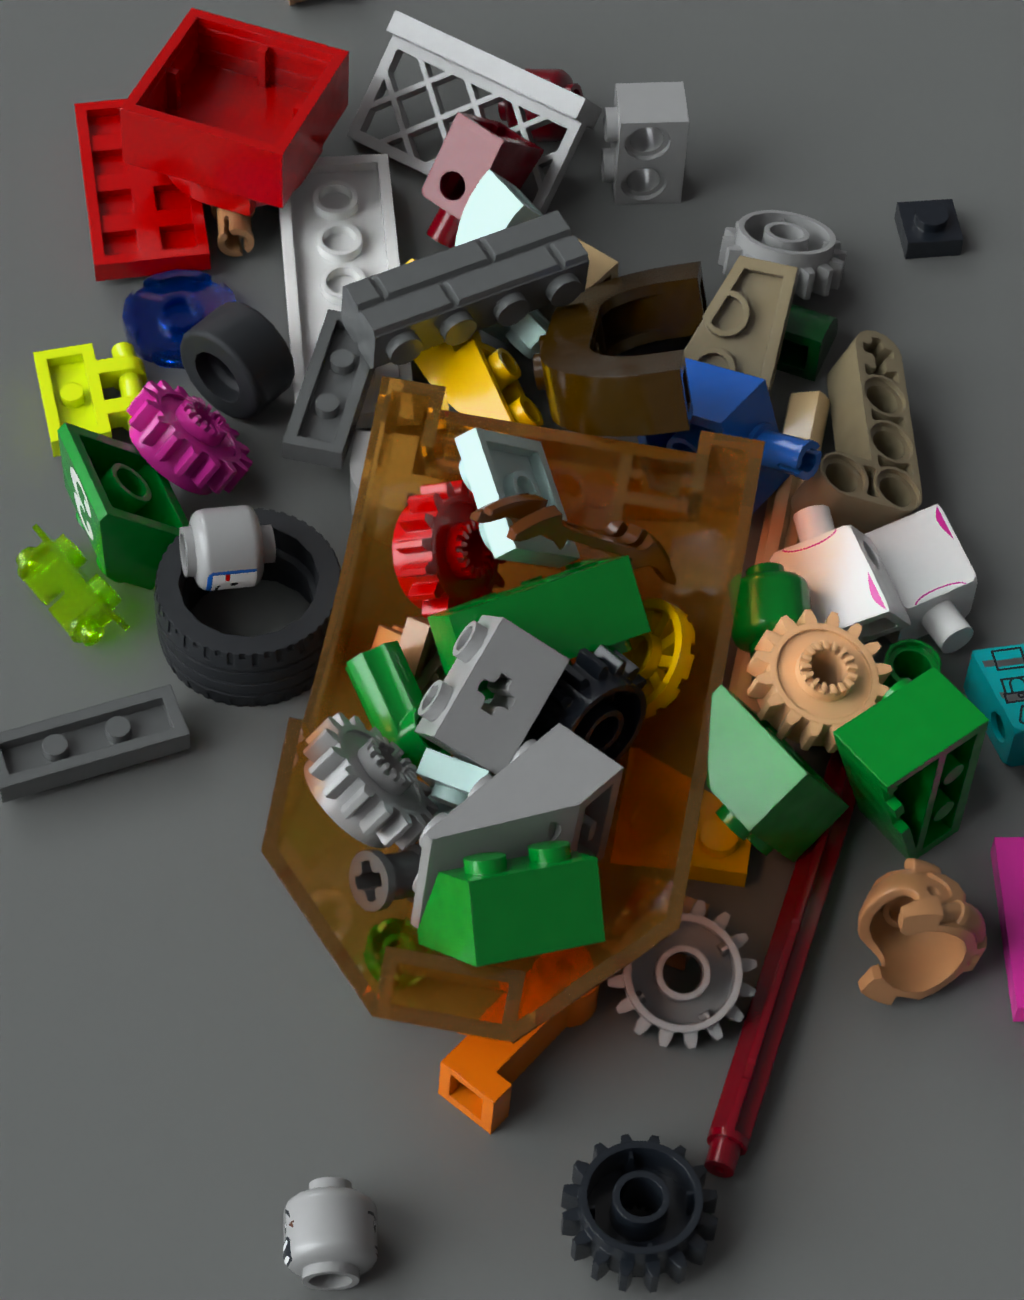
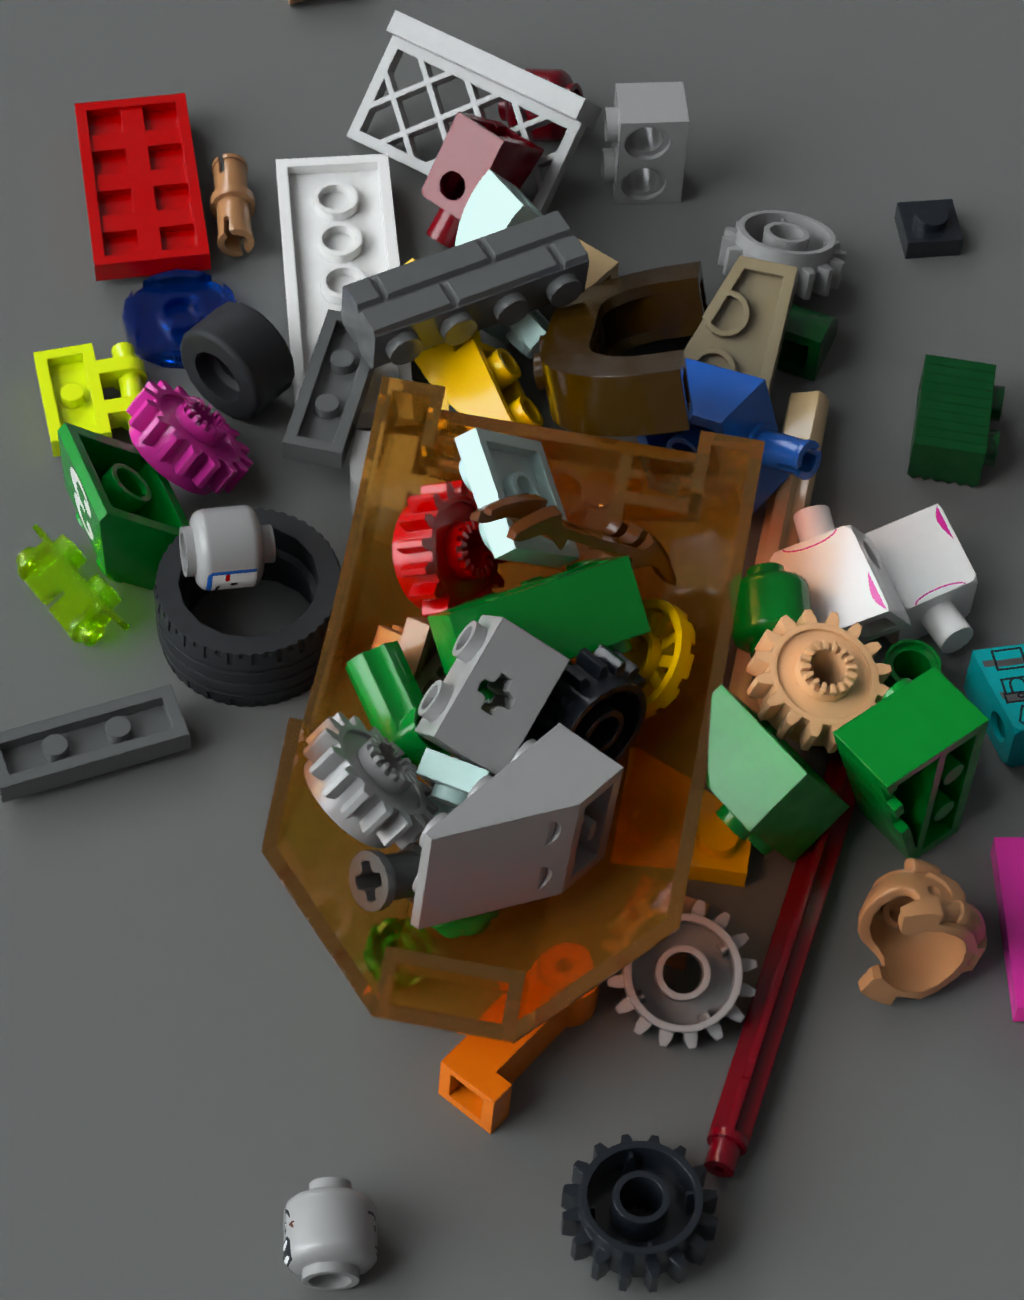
(235, 111): red container -> none
(515, 905): green slope -> none
(875, 461): dark tan beam -> none
(953, 420): none -> dark green brick

